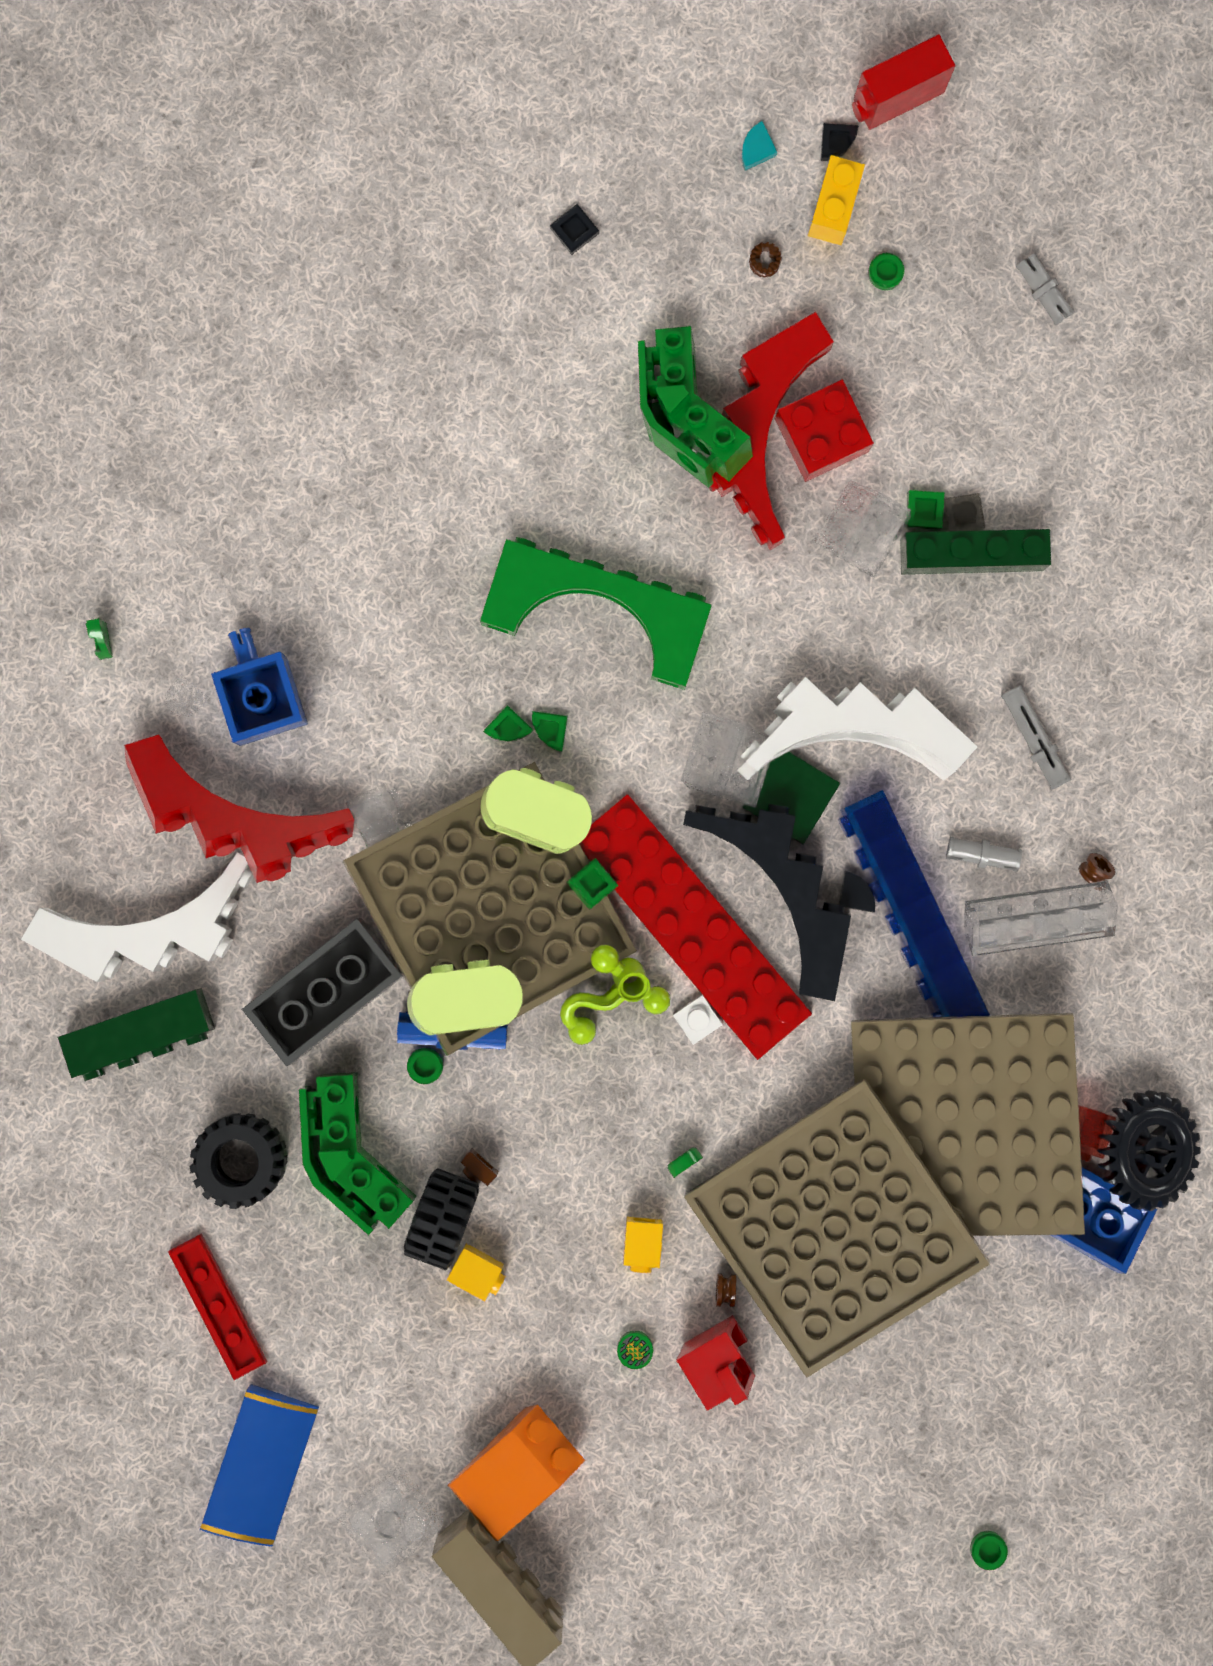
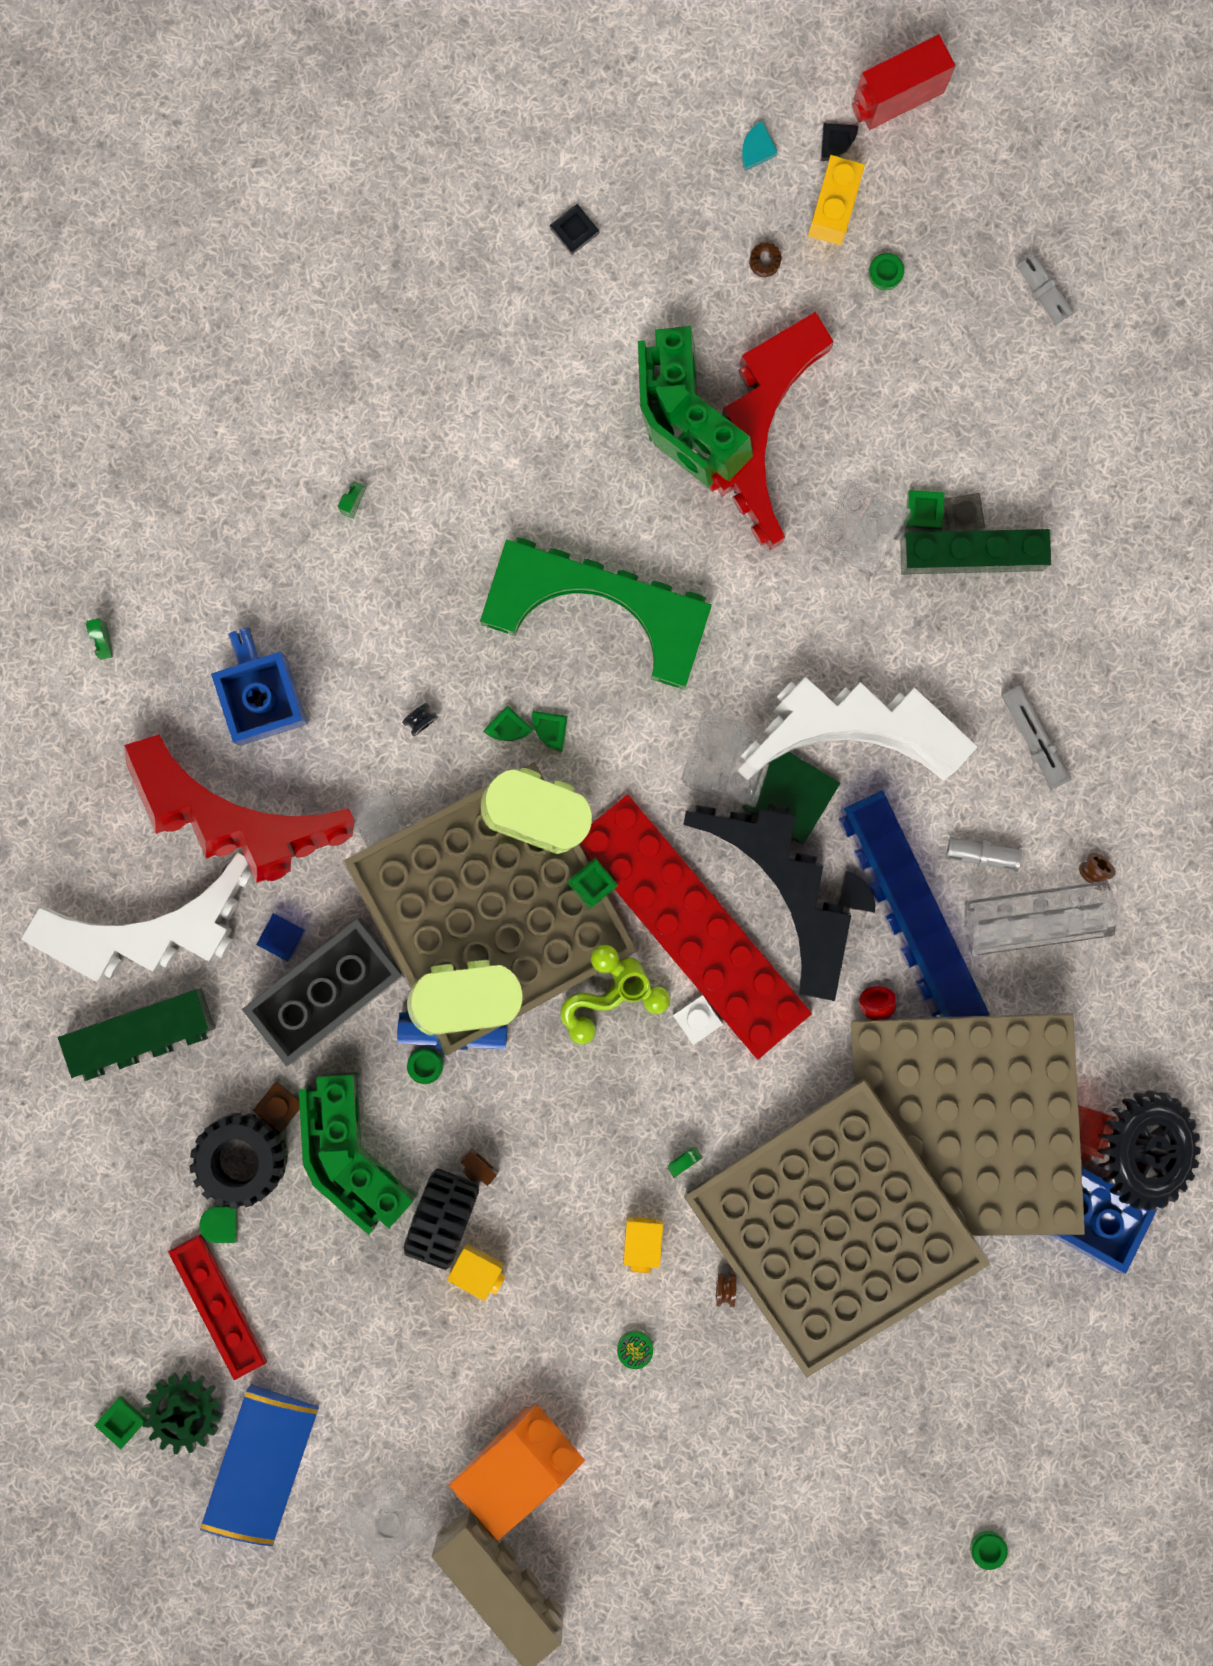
(120, 1422): none -> green tile
(186, 1428): none -> dark green gear
(219, 1224): none -> green tile
(278, 1107): none -> reddish brown plate
(281, 937): none -> clear blue plate
(350, 502): none -> green tile
(420, 719): none -> black bush
(717, 1365): red plate -> none
(823, 430): red brick -> none
(877, 1003): none -> red tile

